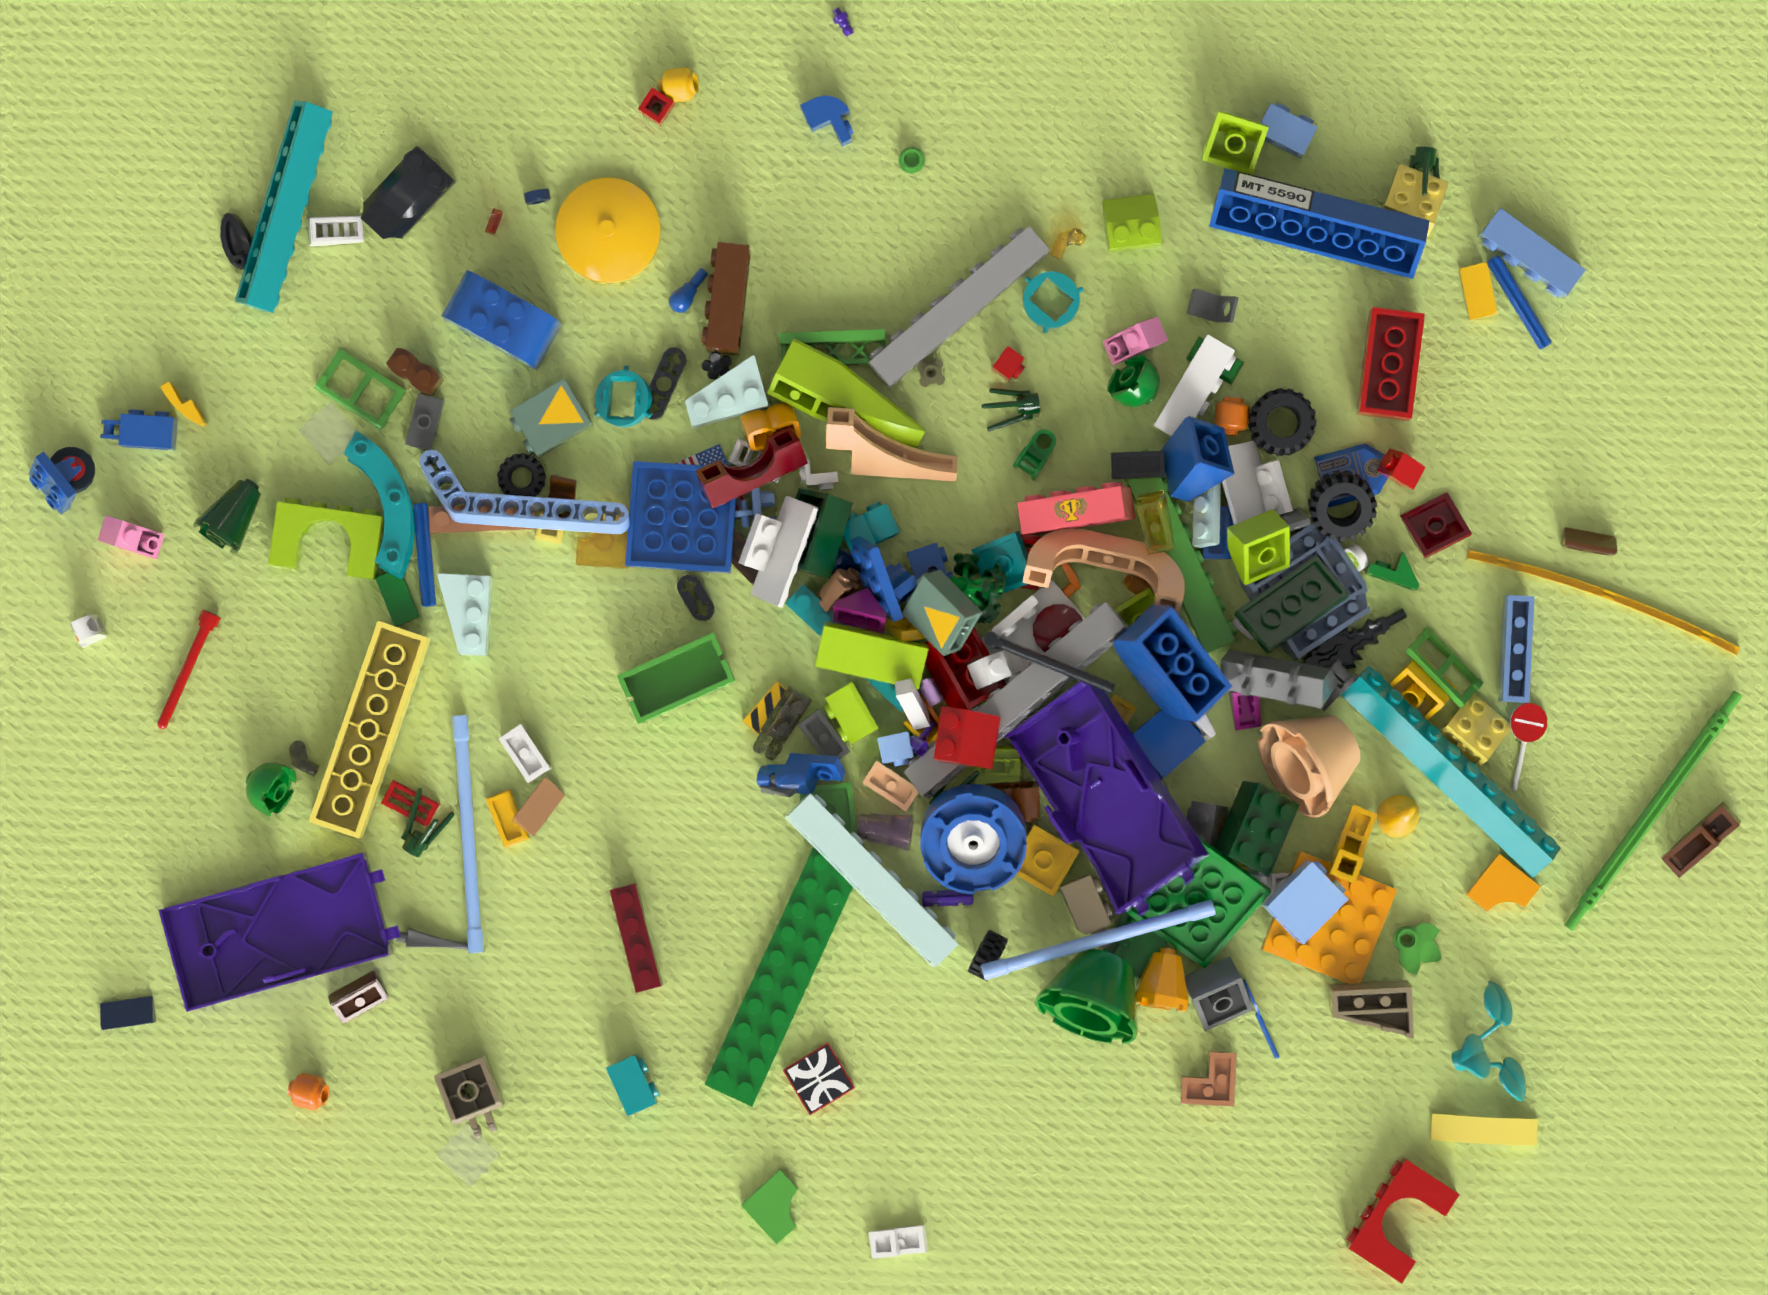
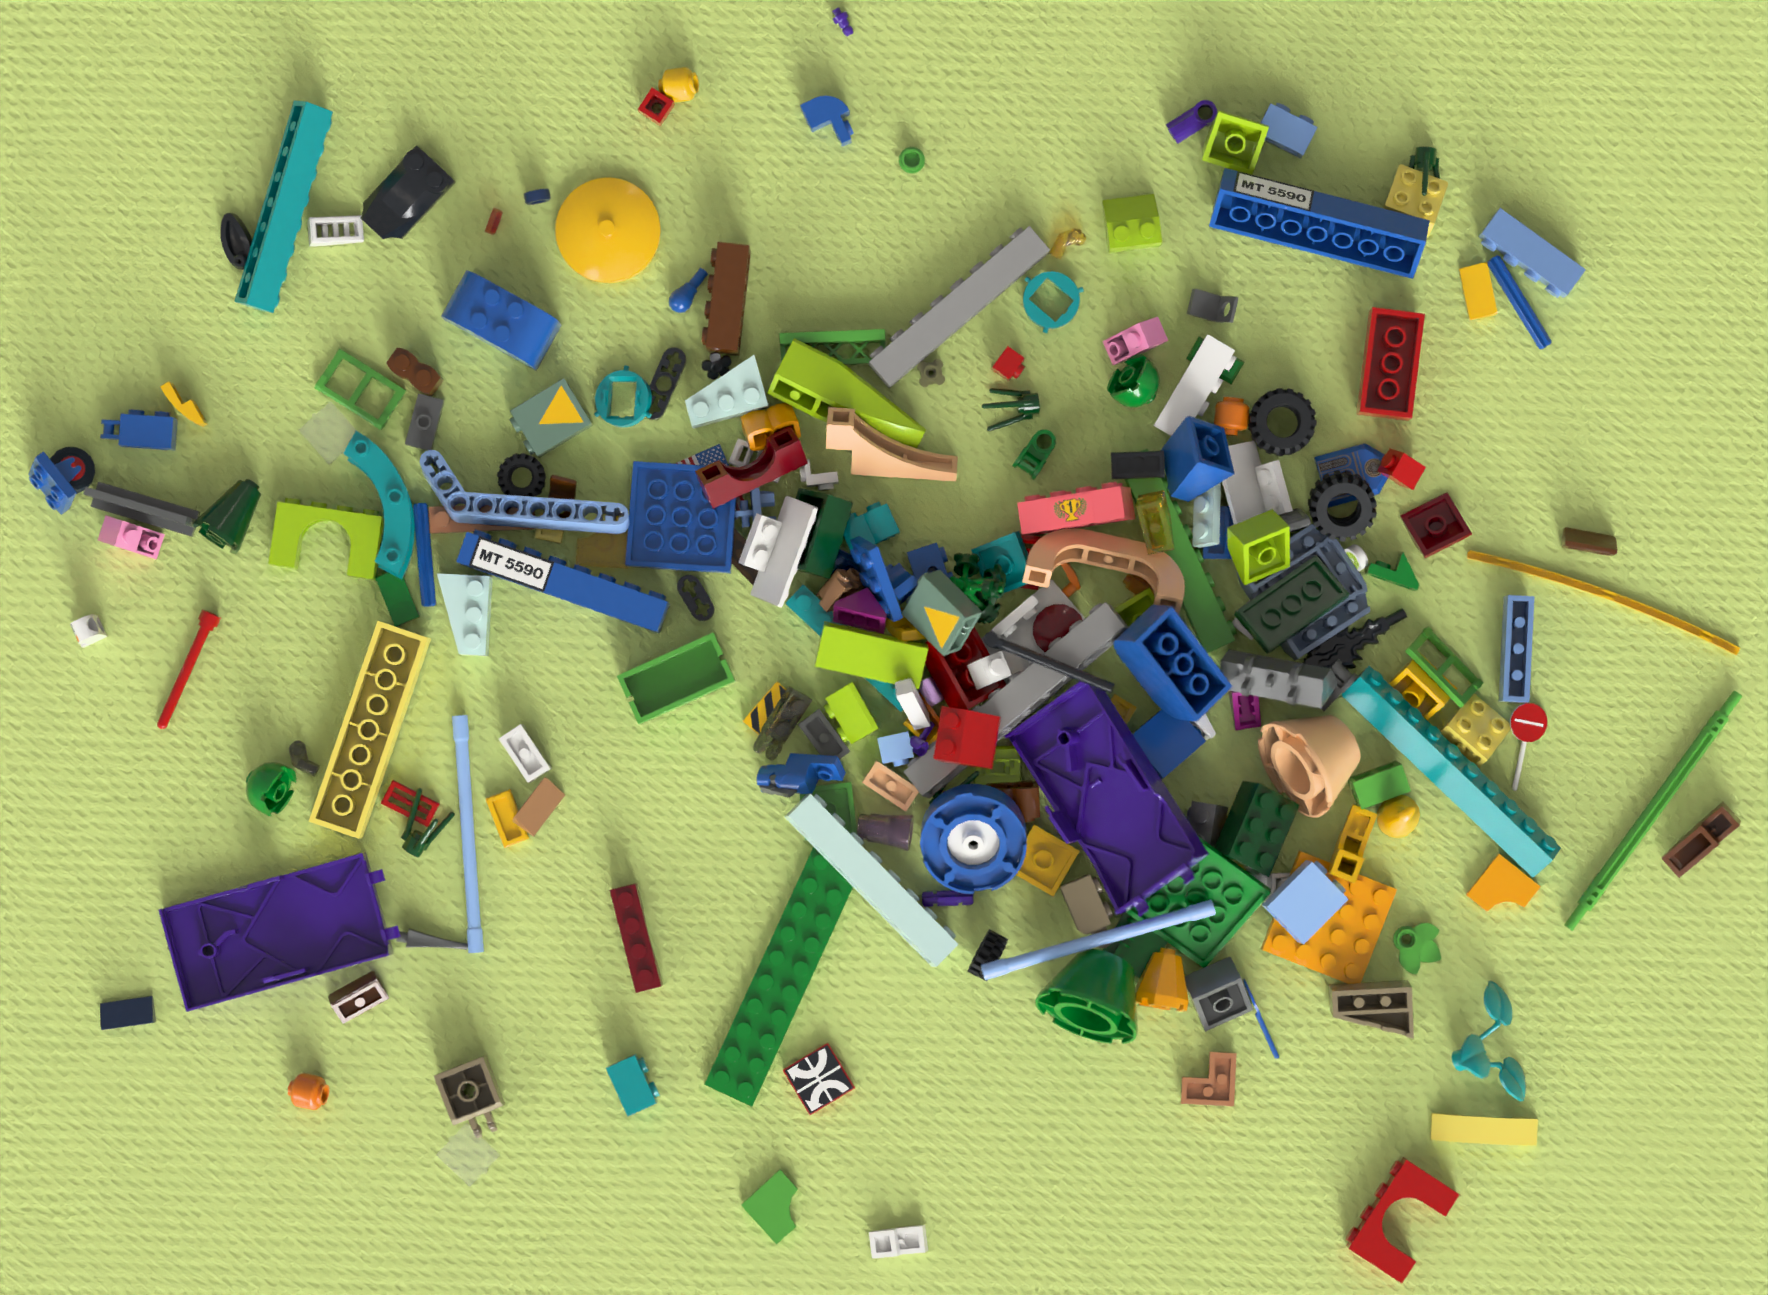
(143, 508): none -> dark grey fence
(563, 582): none -> blue brick
(1190, 122): none -> dark purple piece
(1379, 784): none -> bright green hinge

